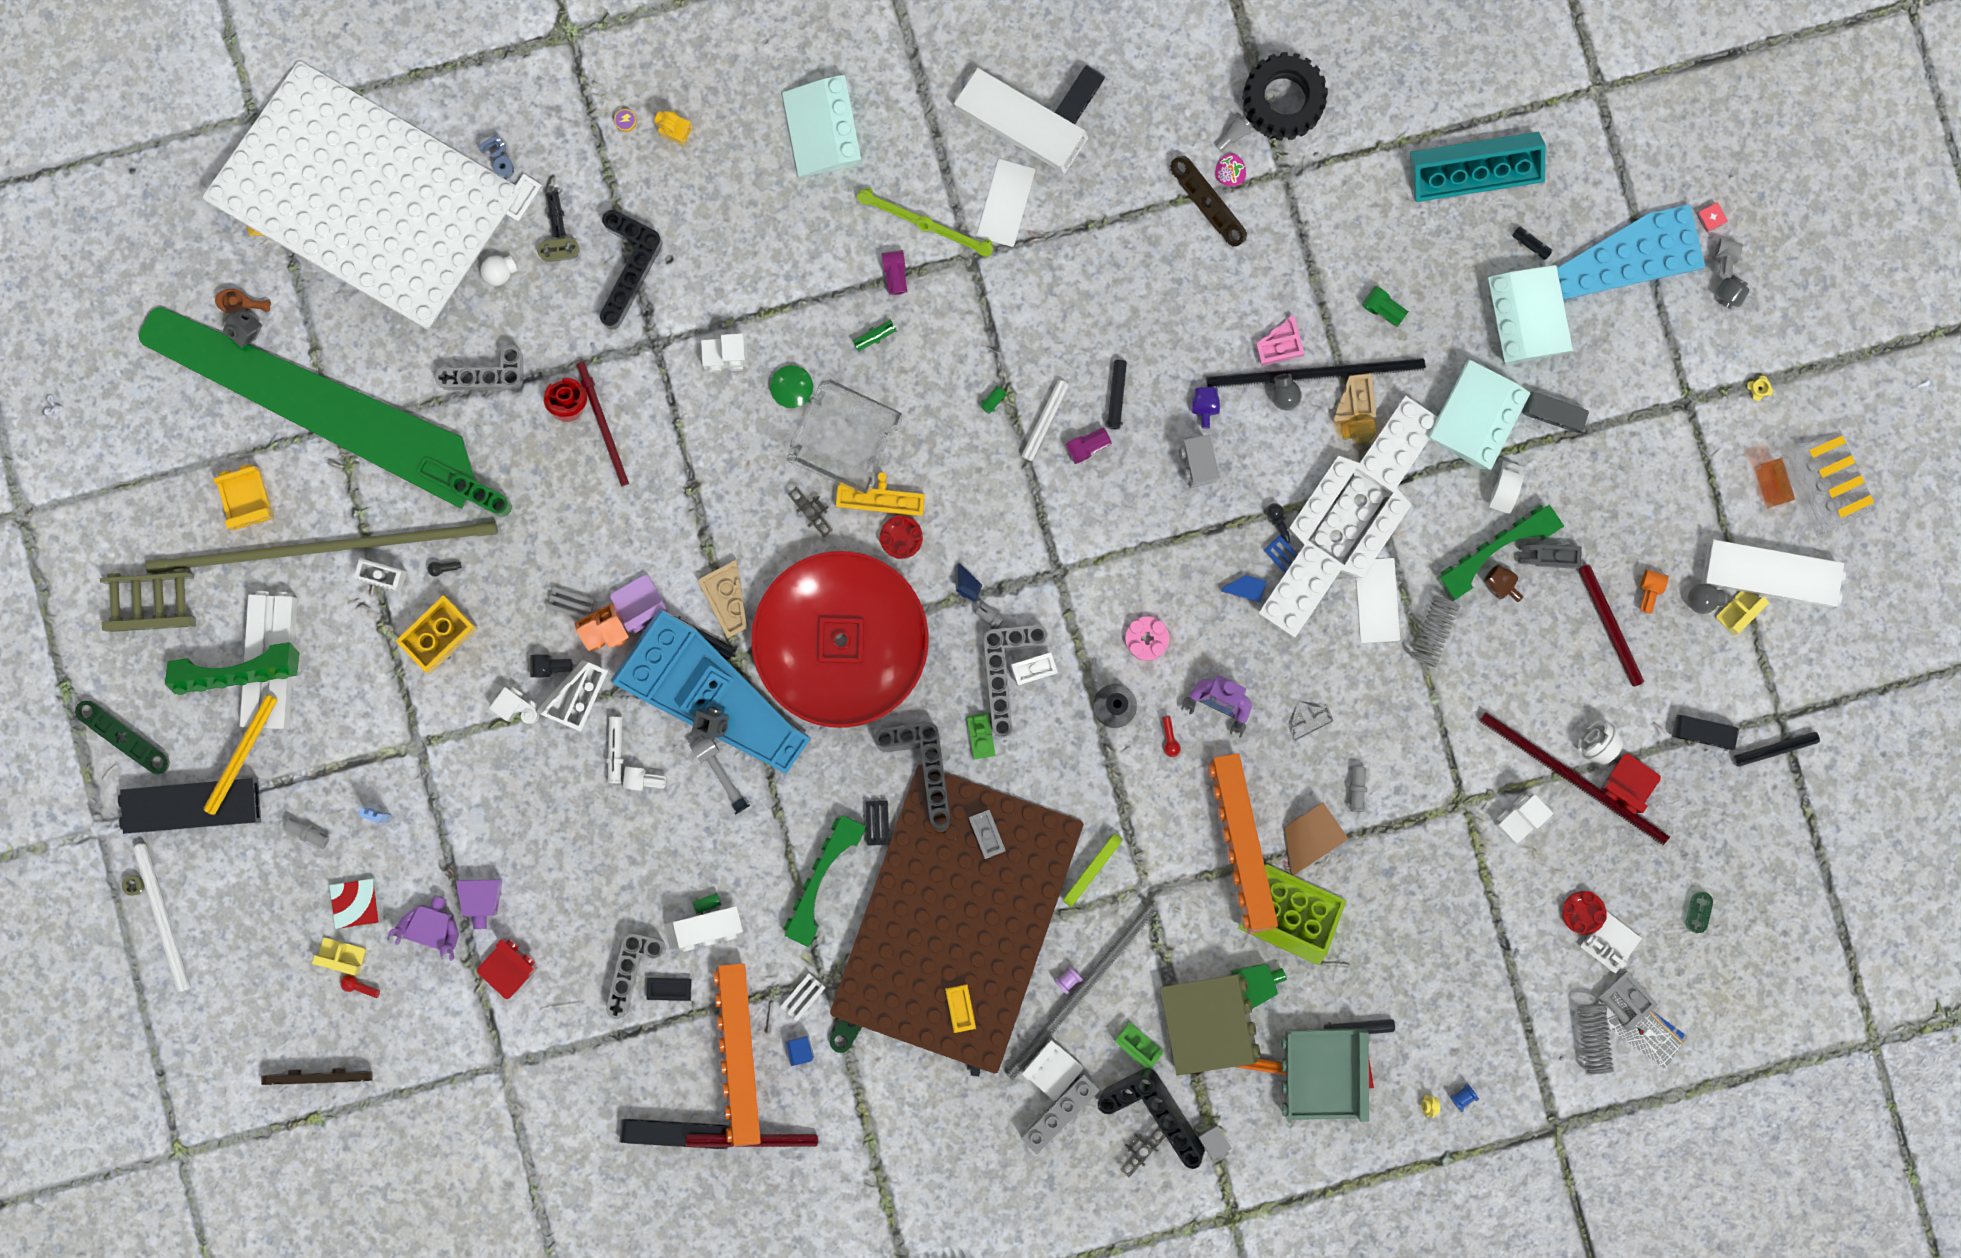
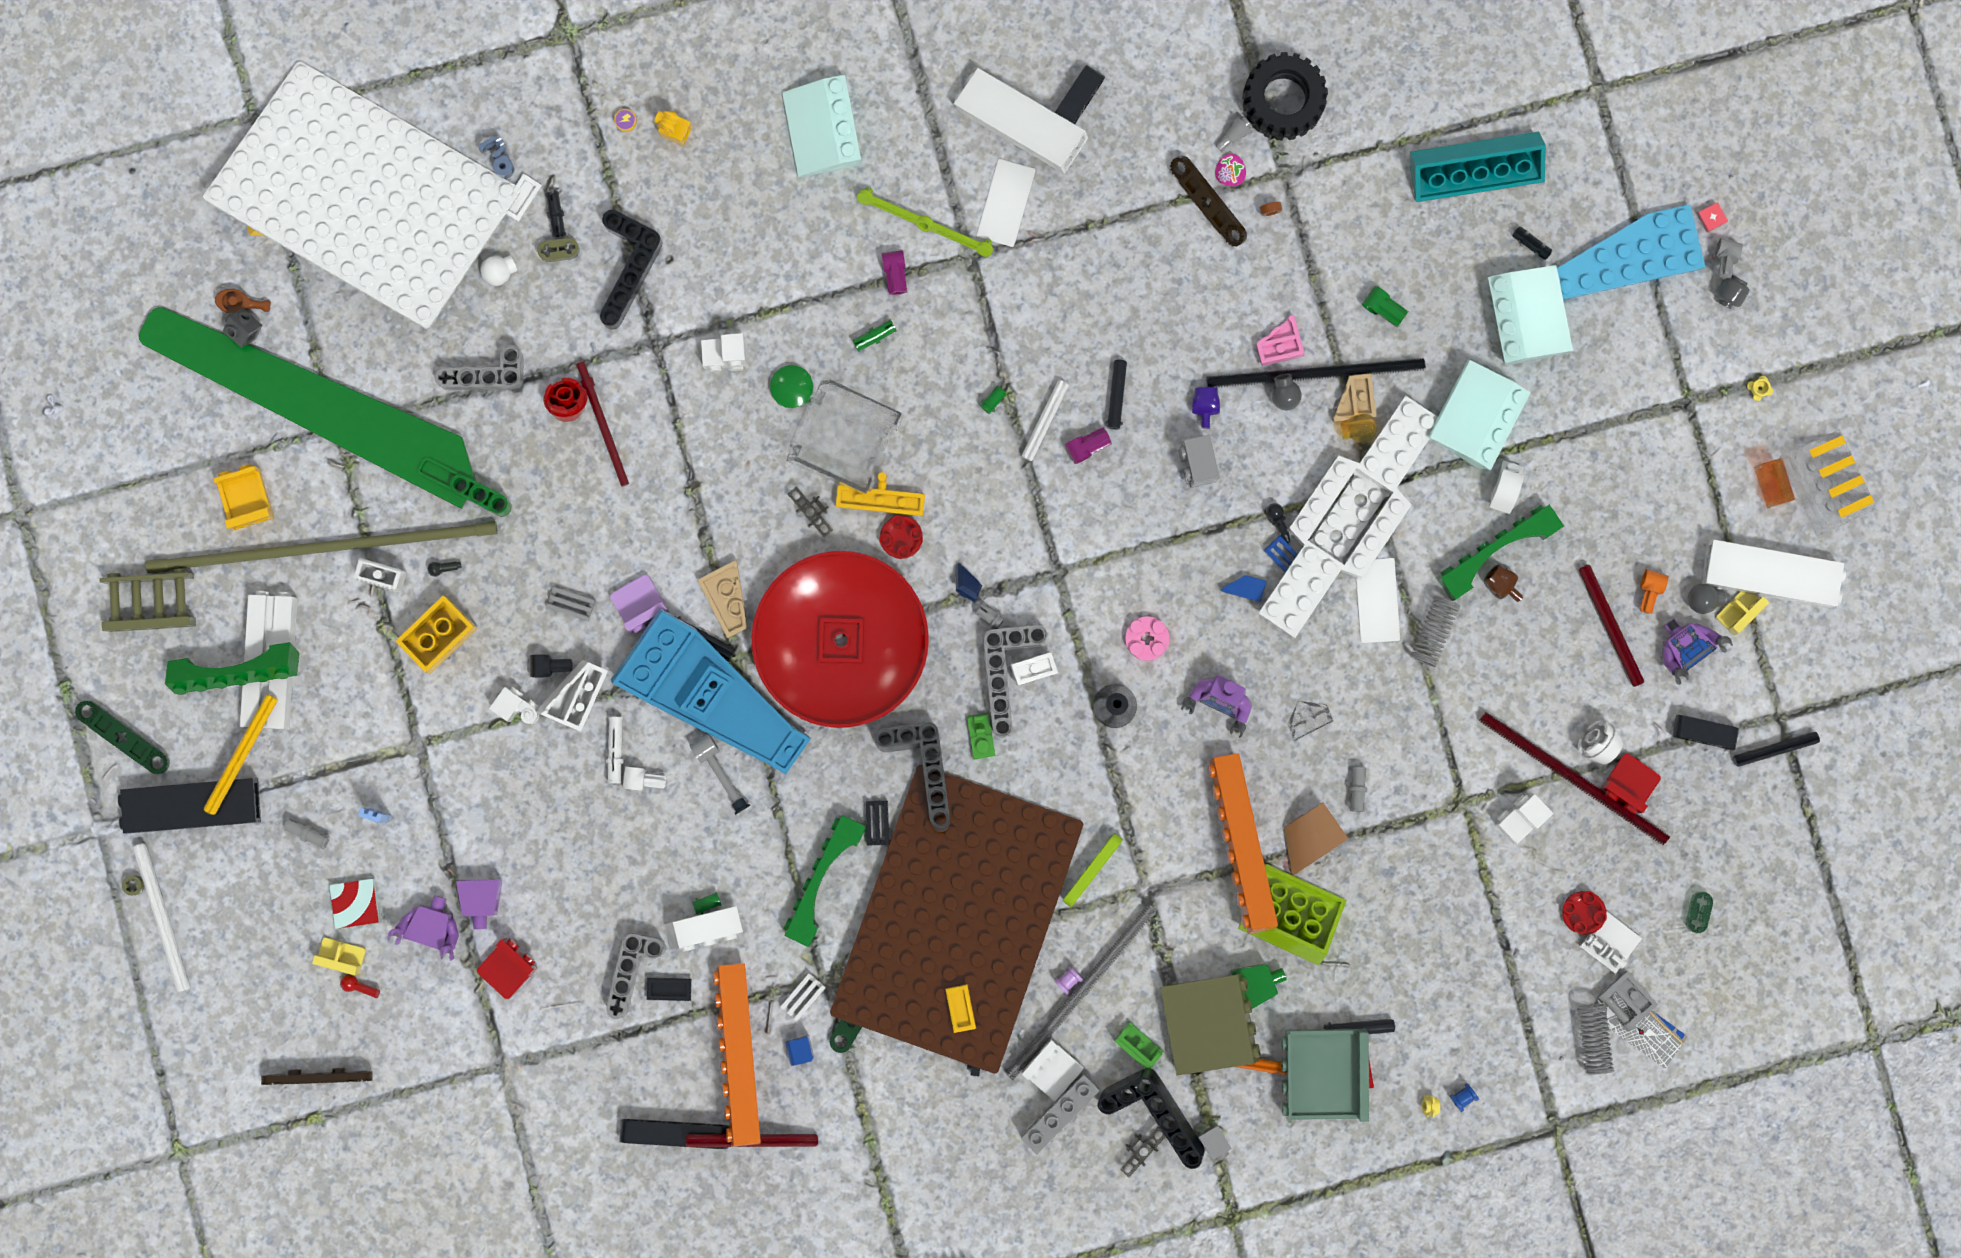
(602, 627): brick -> none
(710, 723): dark grey brick -> none
(987, 834): light grey plate -> none
(1171, 747): red bar -> none
(1271, 208): none -> dark orange tile
(1553, 556): dark grey hinge -> none
(1555, 412): dark grey beam -> none
(1689, 646): none -> torso

